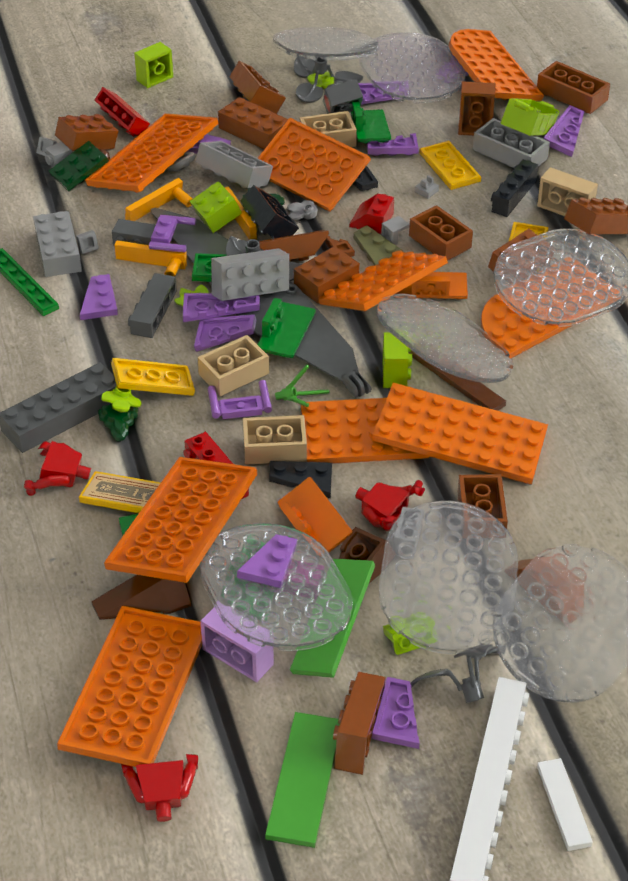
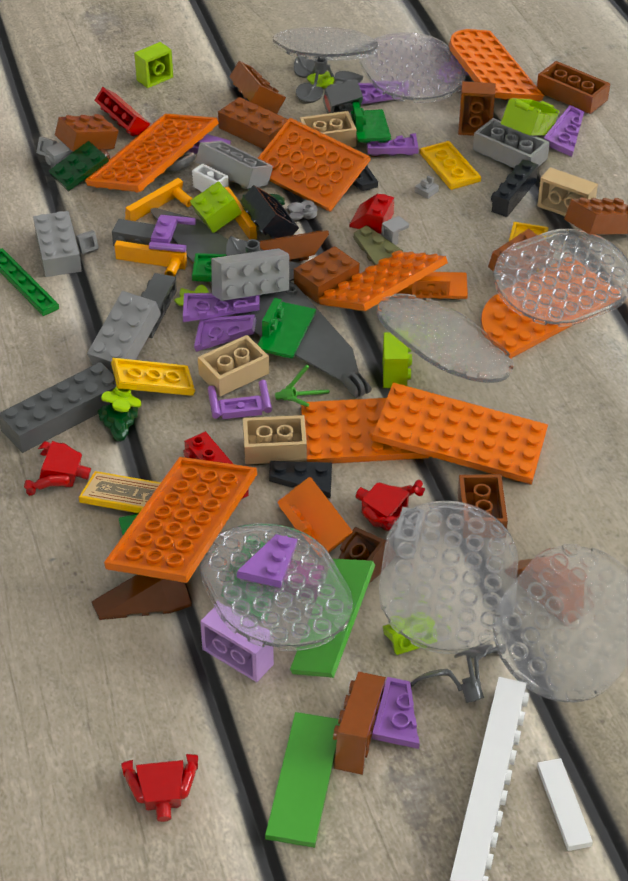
(99, 299): medium lavender wing -> none
(124, 330): none -> light grey brick
(133, 688): orange plate -> none
(205, 176): none -> white brick
(342, 244): dark orange tile -> none
(440, 233): dark orange brick -> none
(473, 390): reddish brown tile -> none

